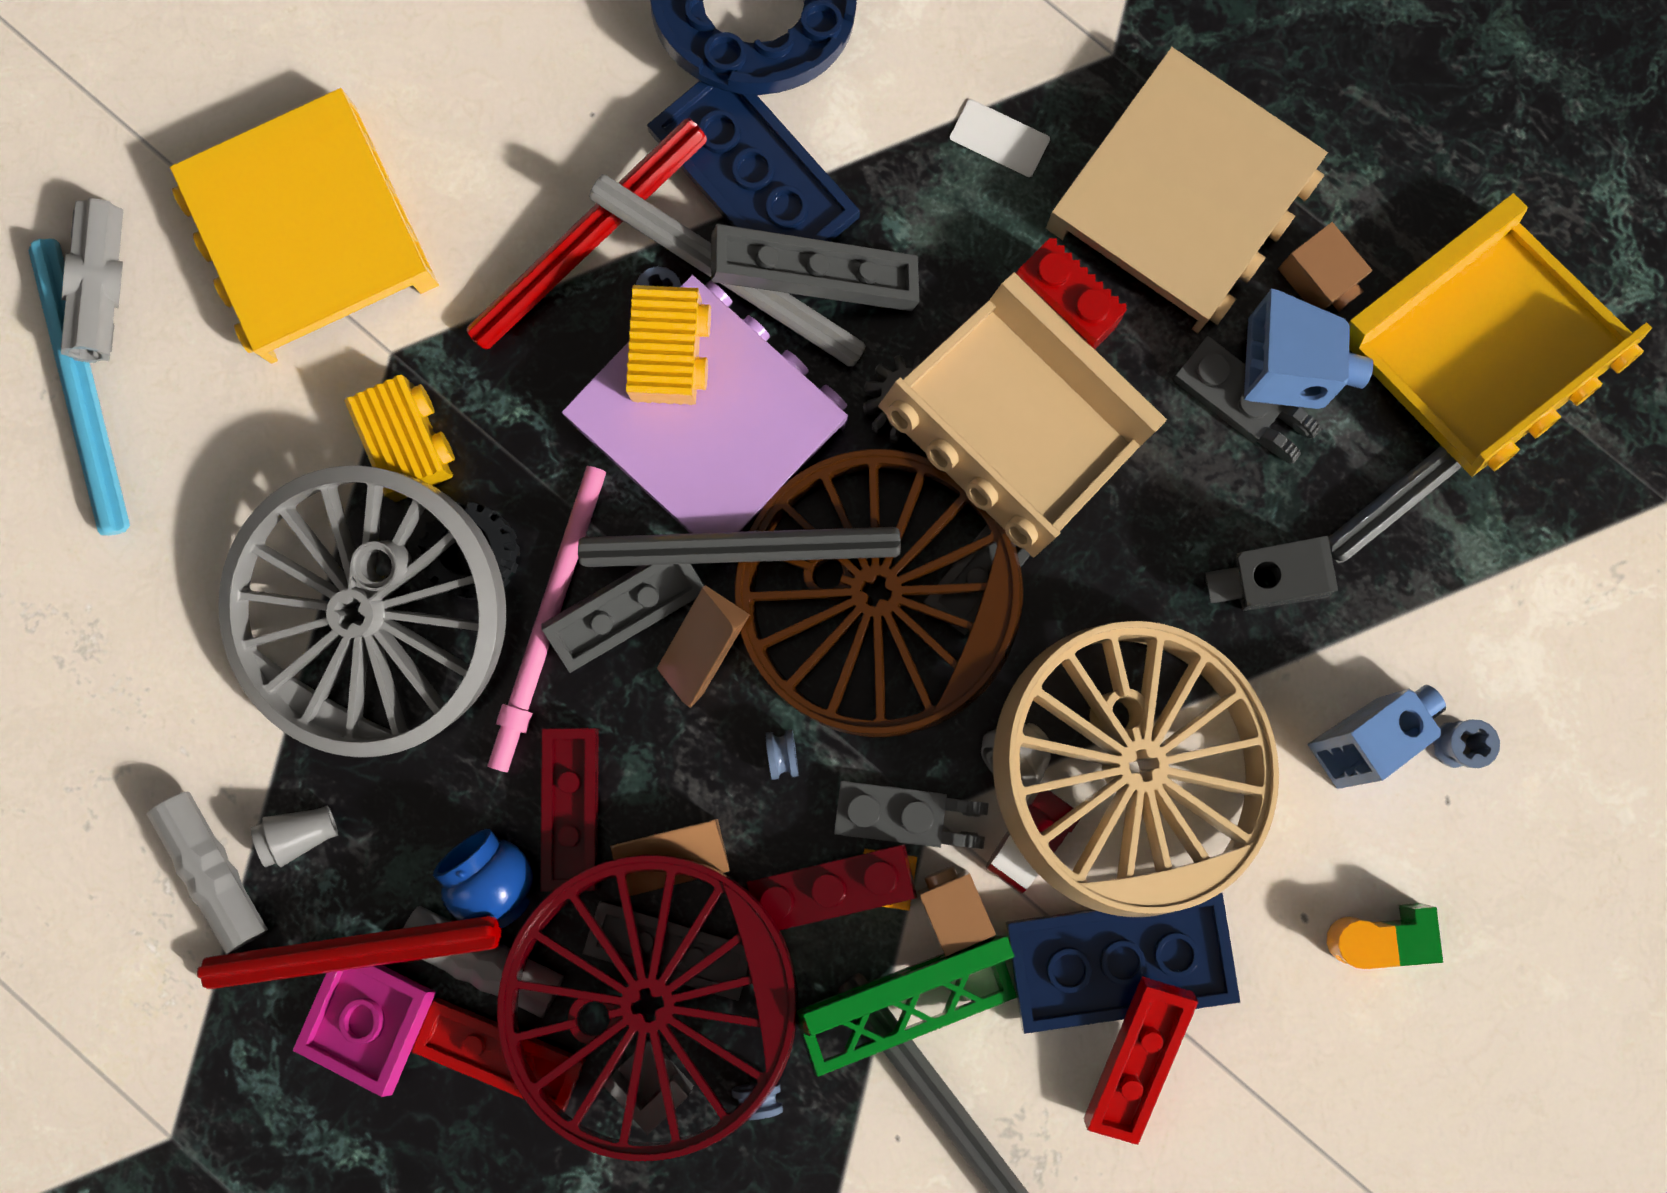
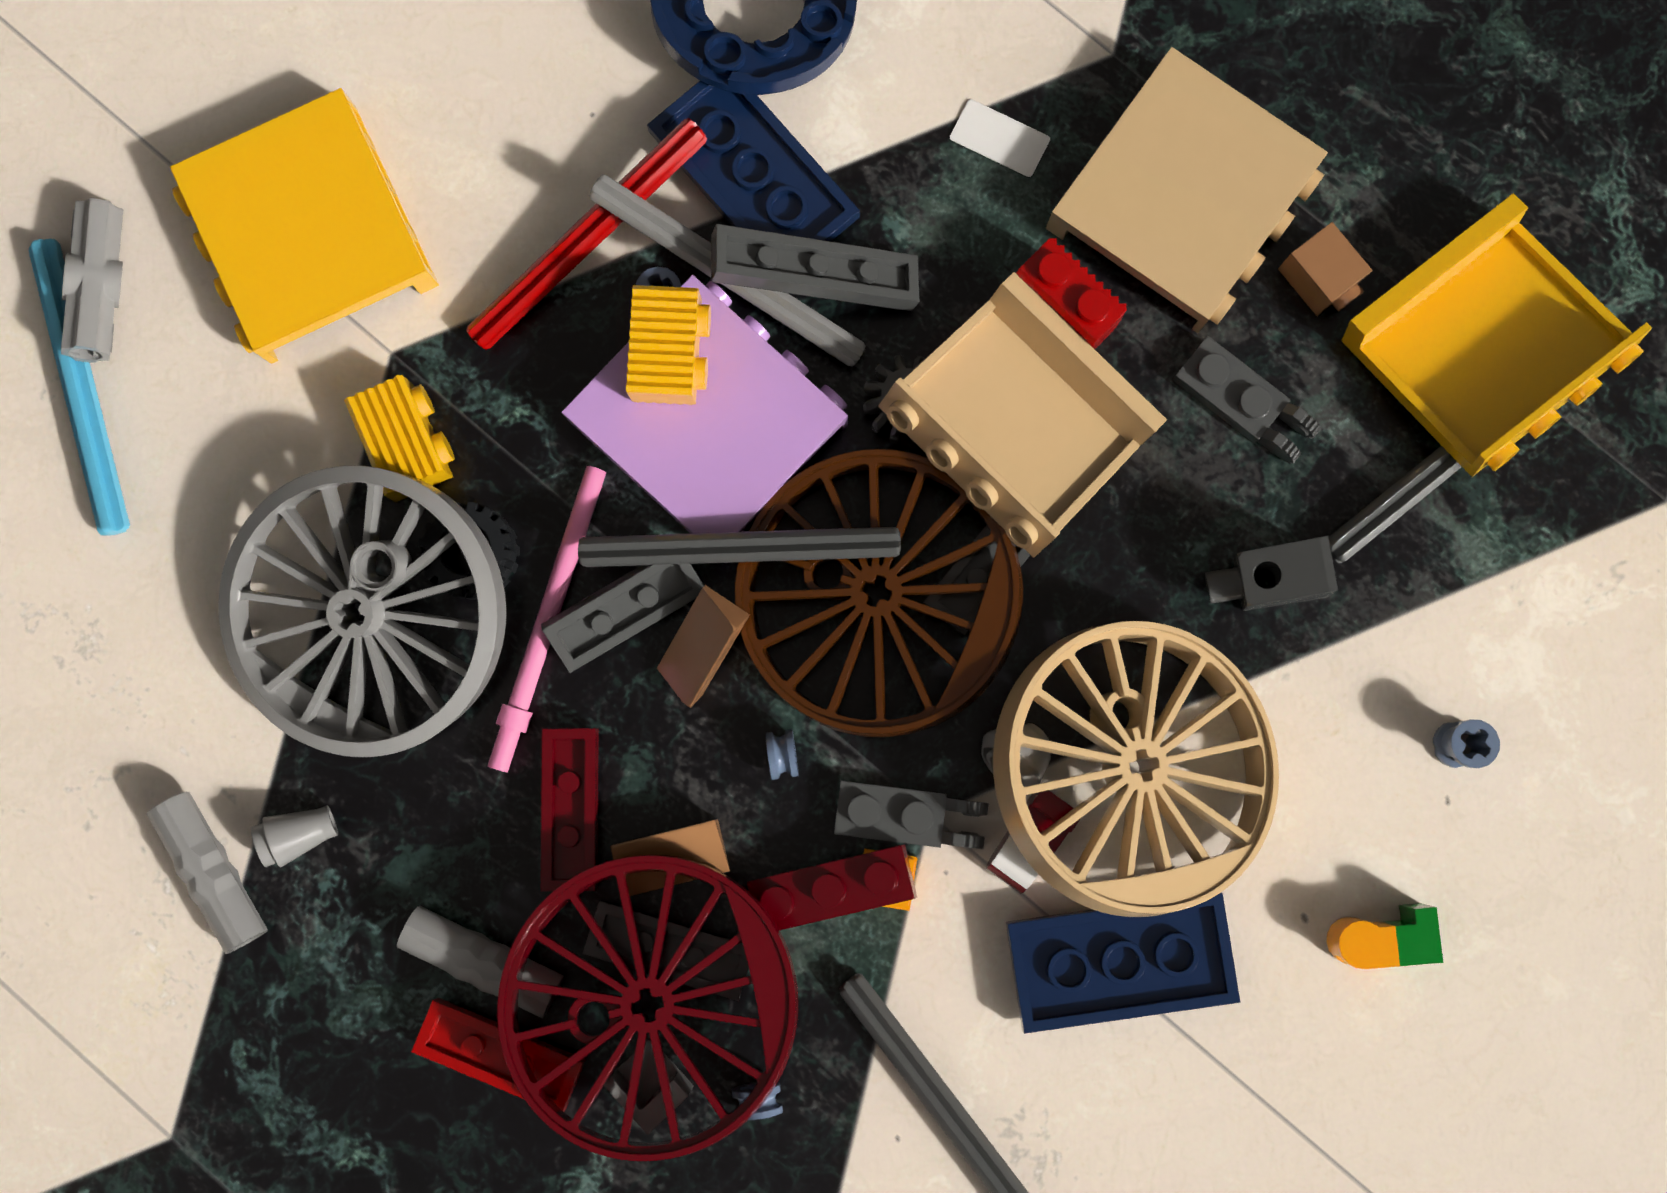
(350, 952): red axle -> none
(365, 1025): dark pink plate -> none
(485, 879): blue piece -> none
(904, 985): green fence -> none
(955, 910): medium nougat brick -> none
(1140, 1060): red plate -> none
(1299, 354): medium blue torso -> none
(1379, 737): medium blue torso -> none

